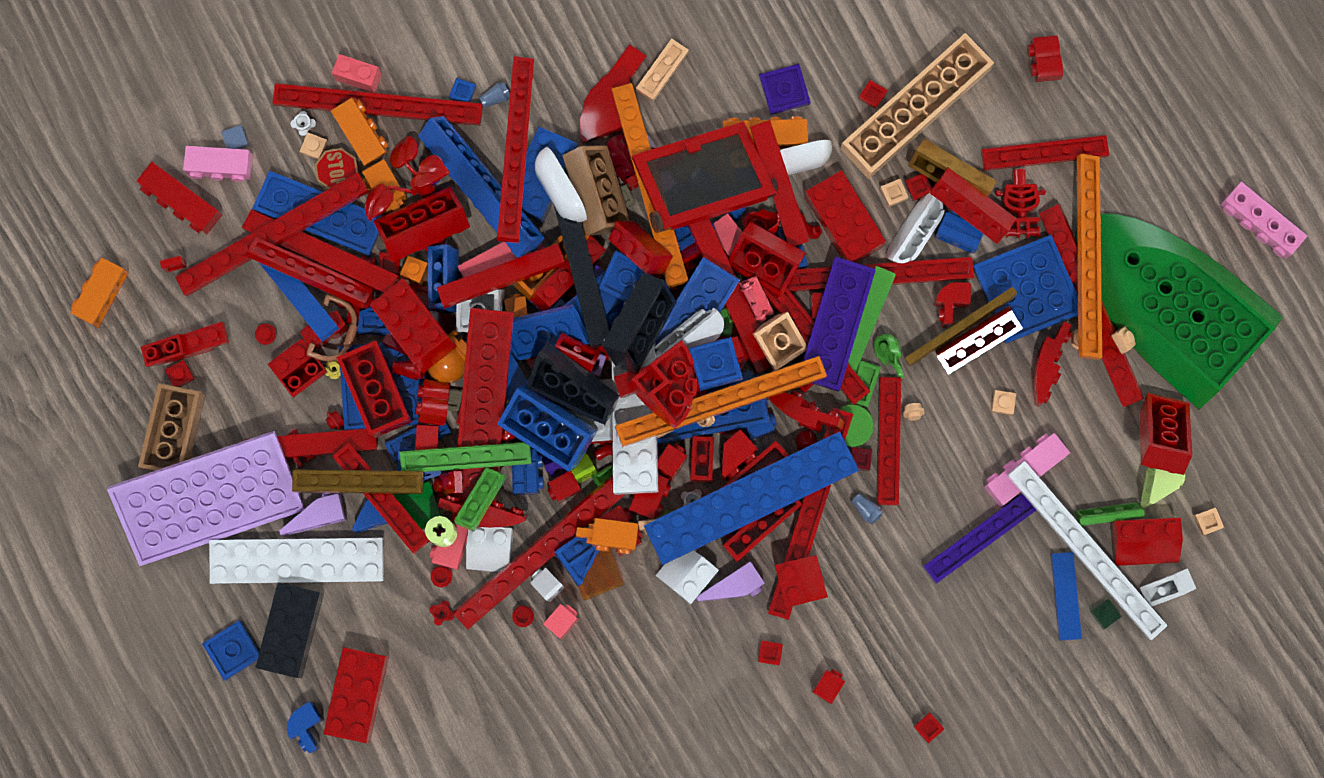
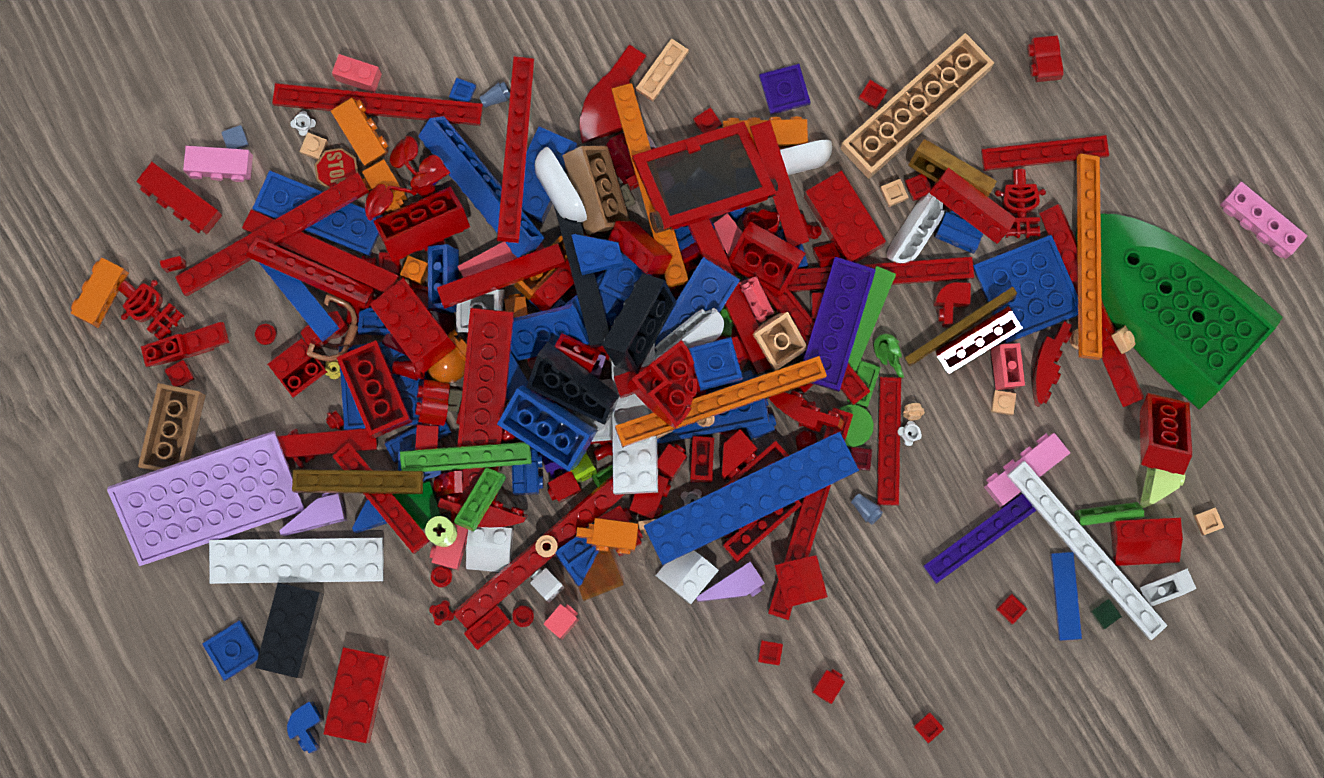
(137, 298): none -> red torso
(487, 627): none -> red plate
(546, 539): none -> light nougat plate
(596, 254): none -> blue wing
(707, 121): none -> red plate
(825, 254): none -> red plate
(915, 433): none -> white plate
(1007, 366): none -> coral brick
(1011, 609): none -> red tile

